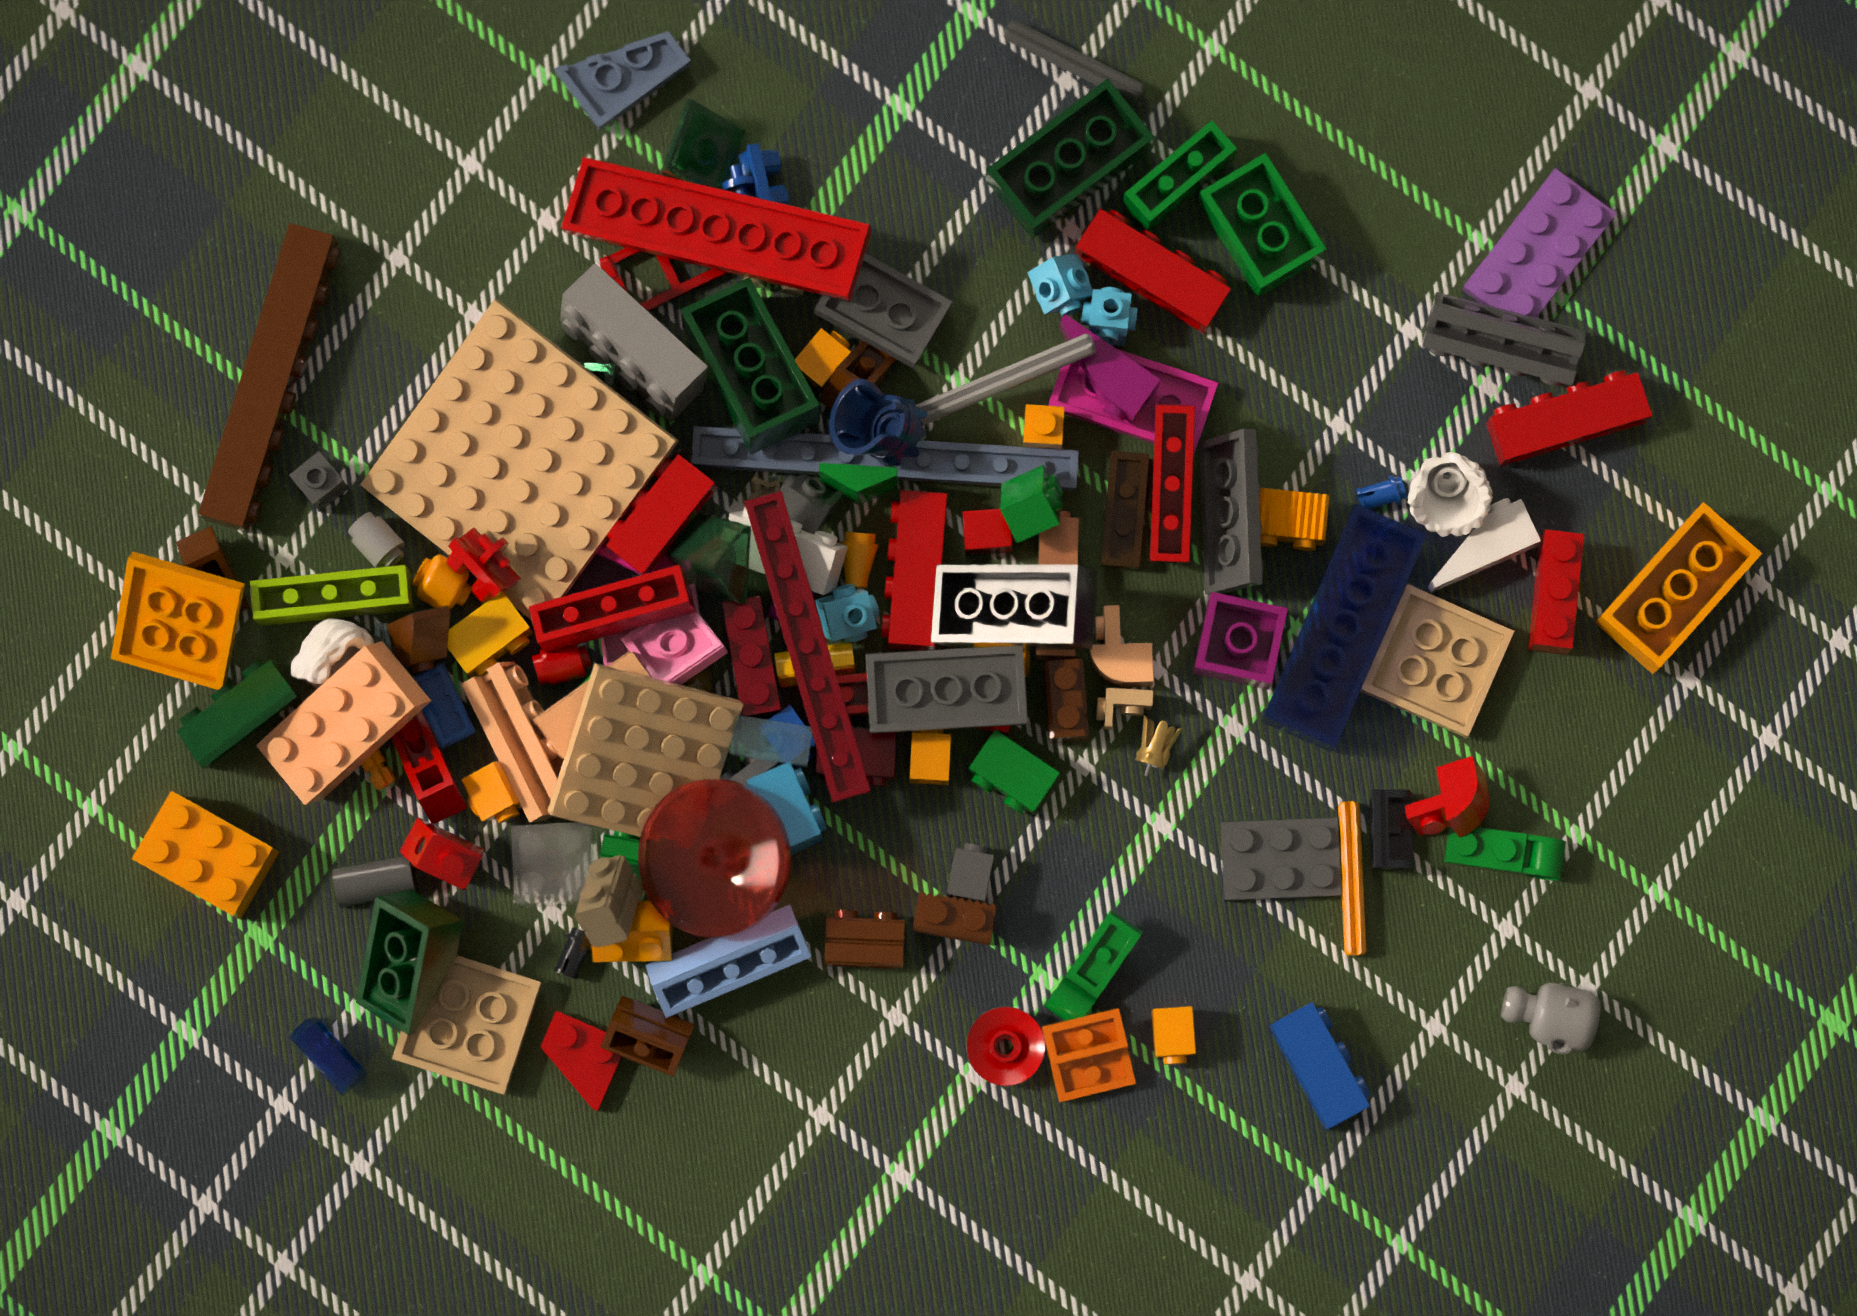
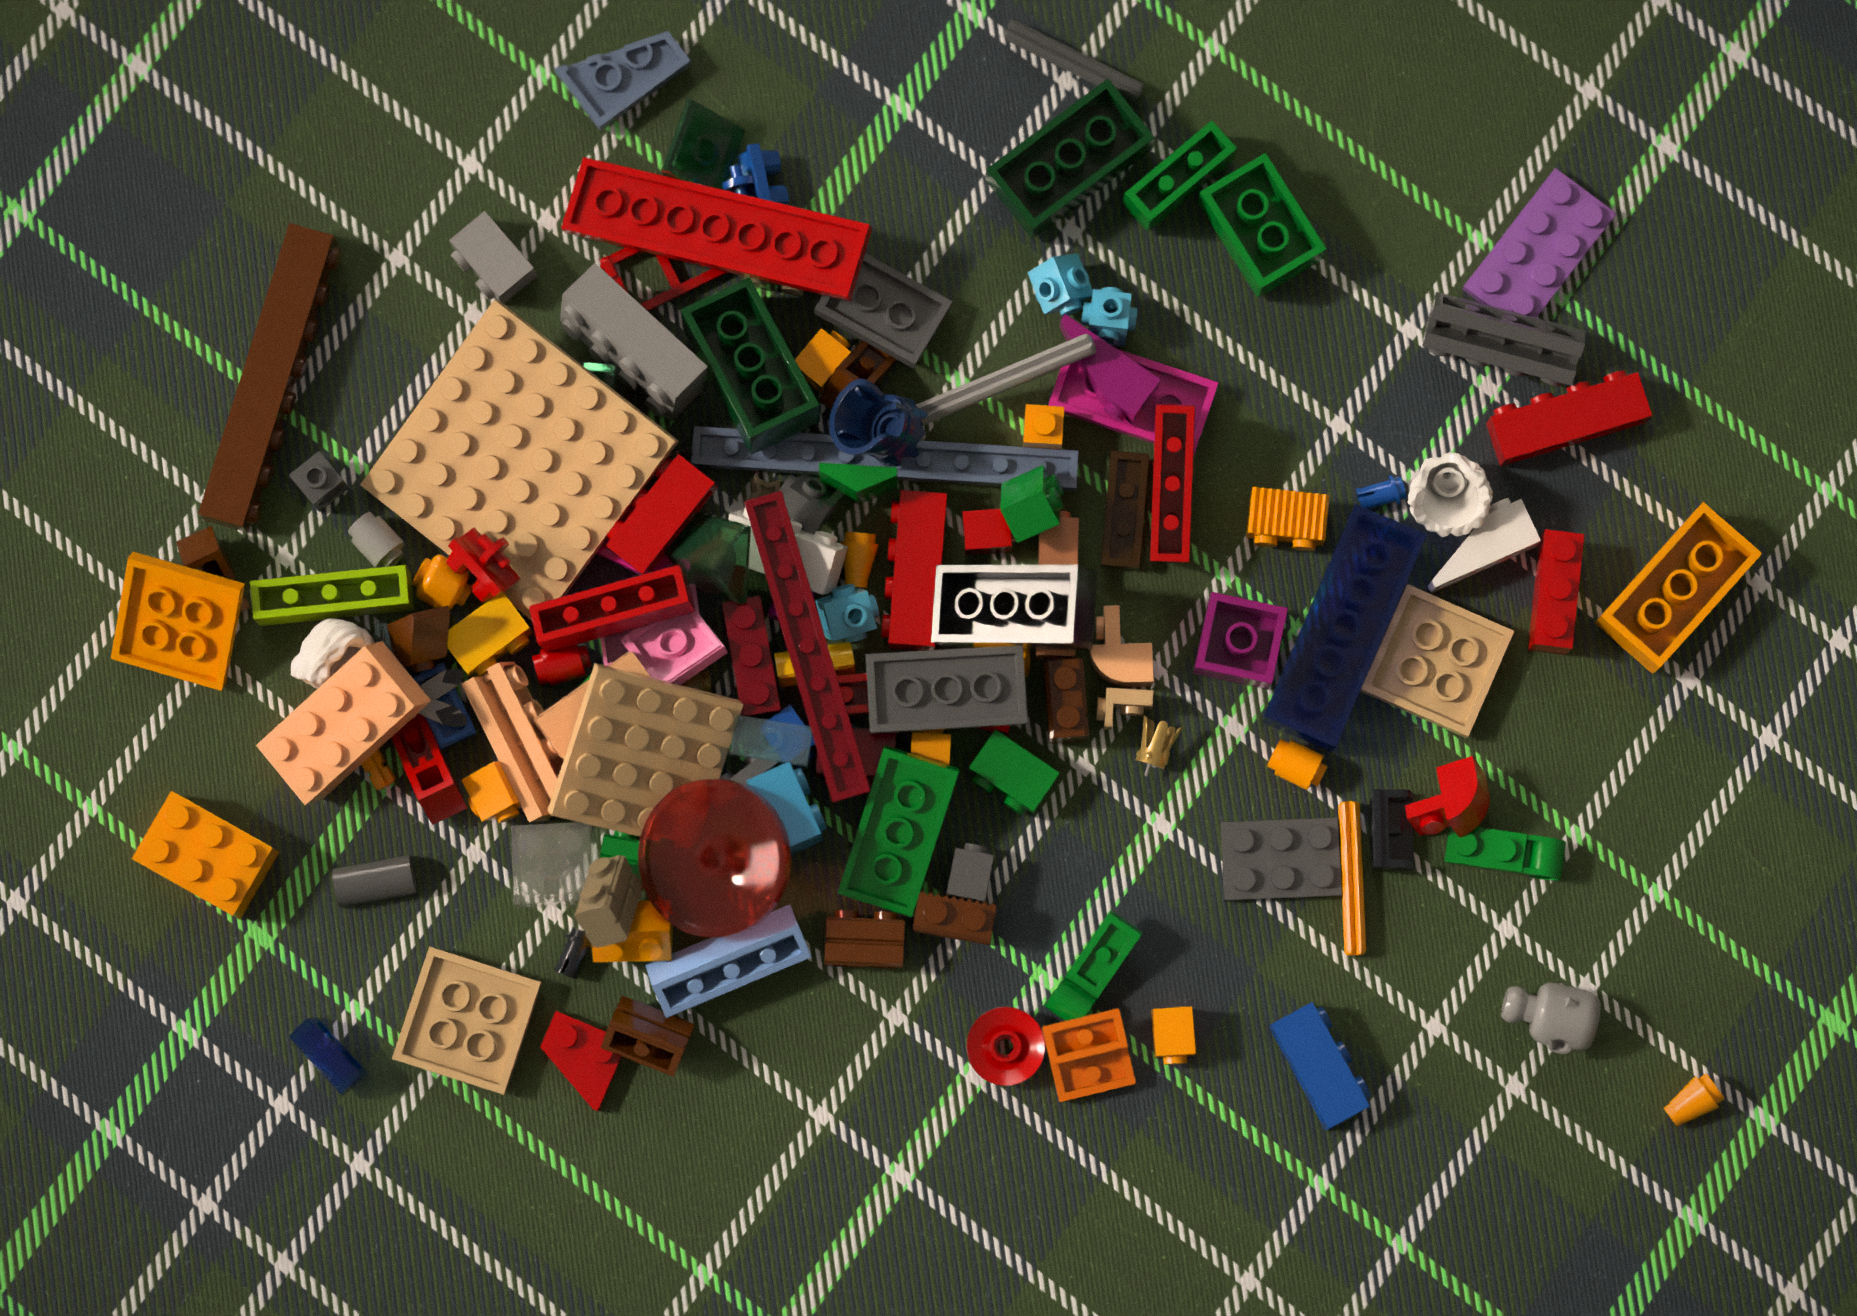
(236, 712): dark green slope -> none
(406, 957): dark green slope -> none
(436, 688): none -> piece
(442, 854): red torso -> none
(492, 259): none -> light grey brick
(898, 831): none -> green plate
(1152, 270): red brick -> none
(1230, 512): dark grey plate -> none
(1297, 764): none -> light orange brick
(1694, 1100): none -> light orange cone

